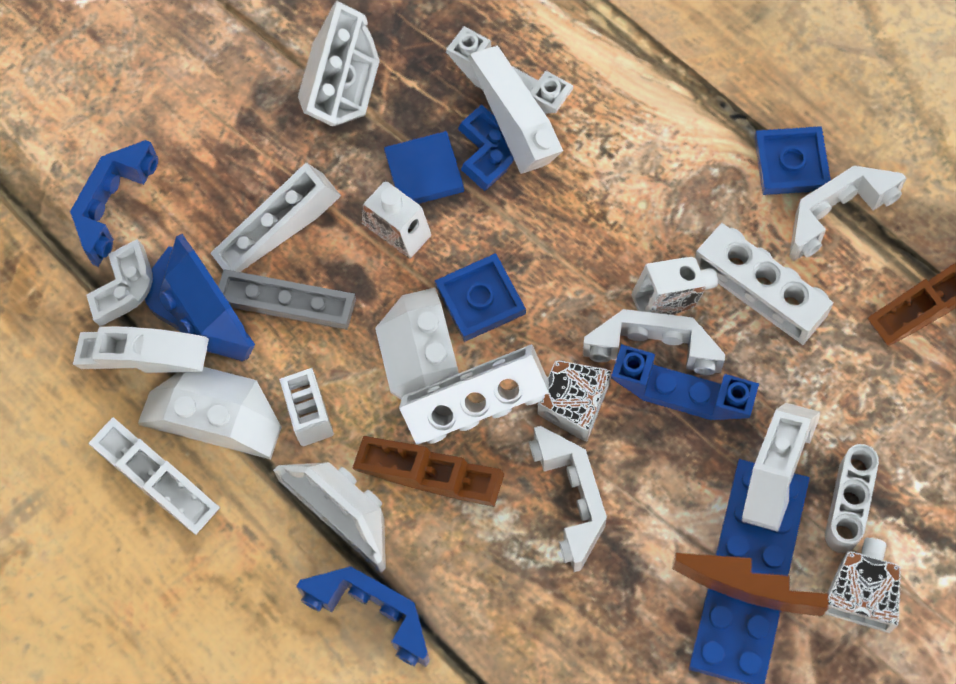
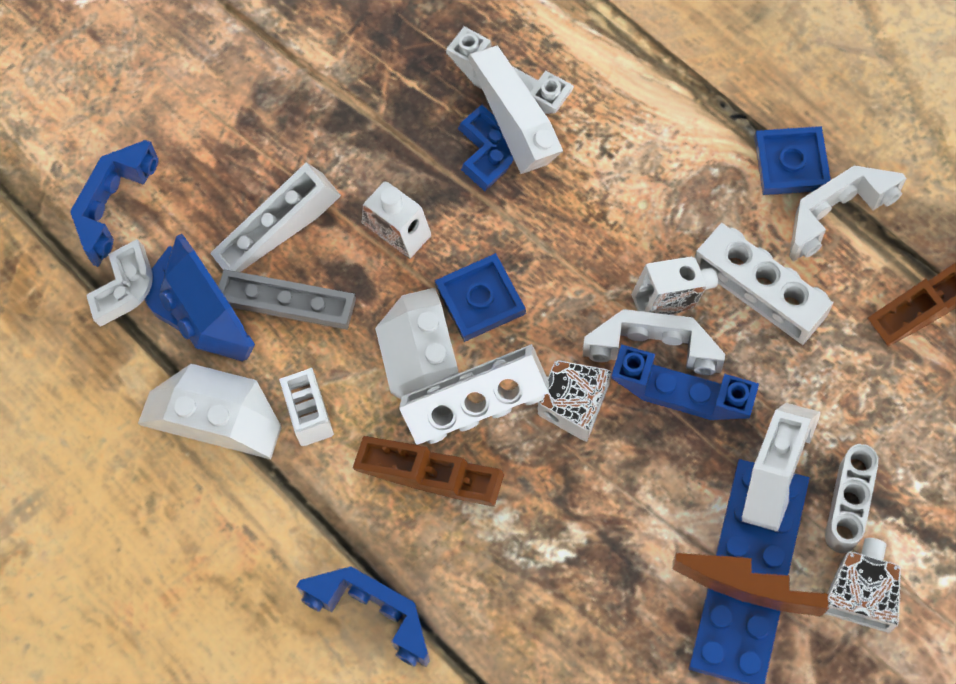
(141, 349): white slope -> none
(154, 476): white slope -> none
(339, 68): white wedge -> none
(340, 505): white wedge -> none
(425, 168): blue tile -> none
(559, 452): white slope -> none

